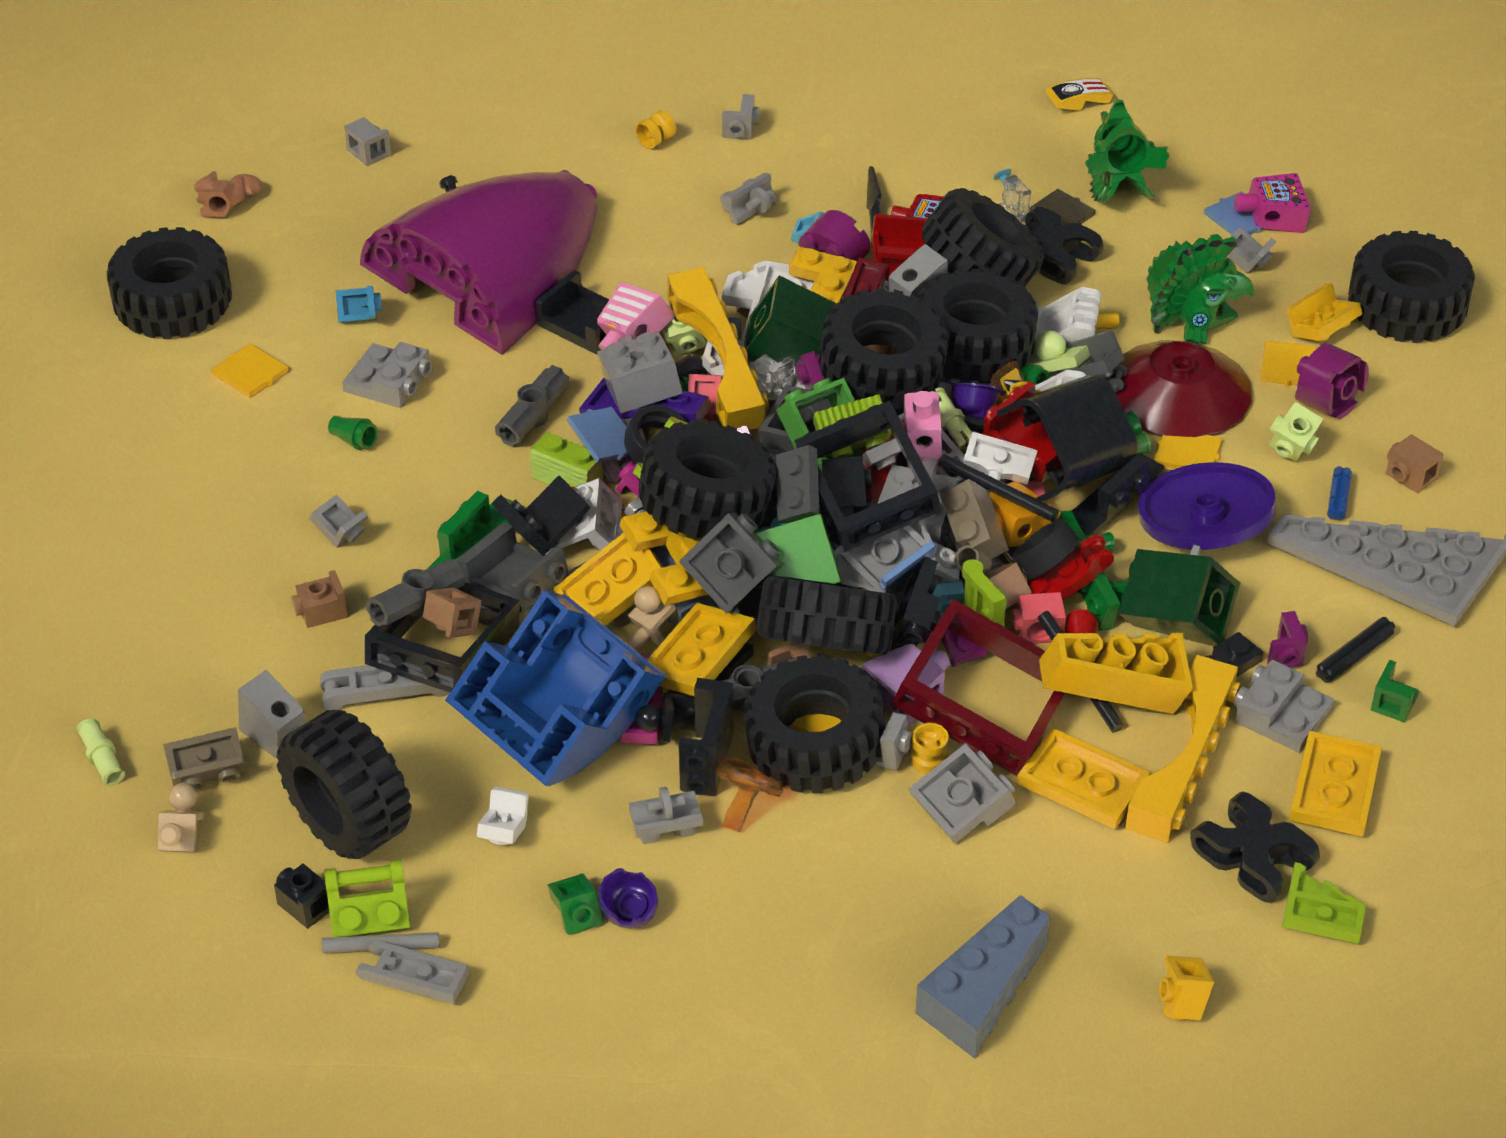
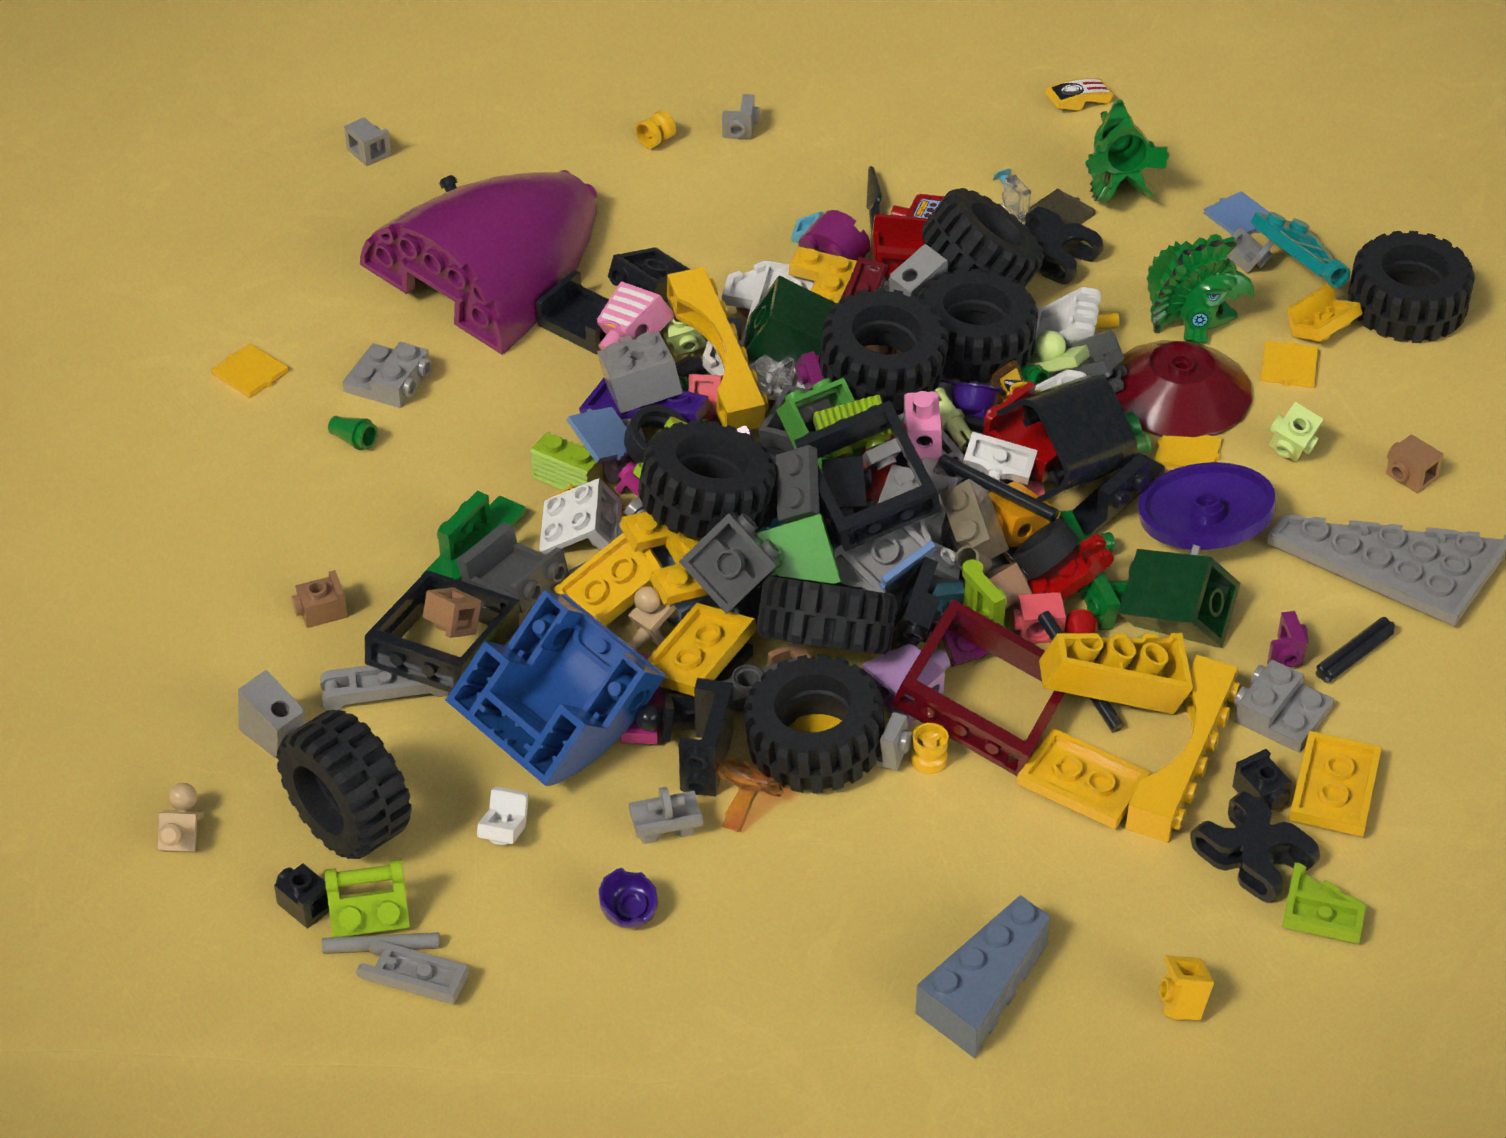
(100, 751): yellowish green pin -> none
(169, 282): black tyre -> none
(206, 758): dark tan bracket -> none
(222, 195): nougat animal -> none
(338, 521): light grey bracket -> none
(358, 304): dark azure bracket -> none
(410, 594): dark grey piece -> none
(532, 405): dark grey piece -> none
(547, 516): black bracket -> none
(576, 902): green bracket -> none
(644, 270): none -> black plate
(750, 198): light grey hips -> none
(963, 793): light grey plate -> none
(1237, 652): black plate -> none
(1263, 780): none -> black brick
(1276, 203): dark pink torso -> none
(1303, 246): none -> teal plate
(1331, 380): magenta brick -> none
(1339, 493): blue axle -> none
(1393, 697): green panel -> none

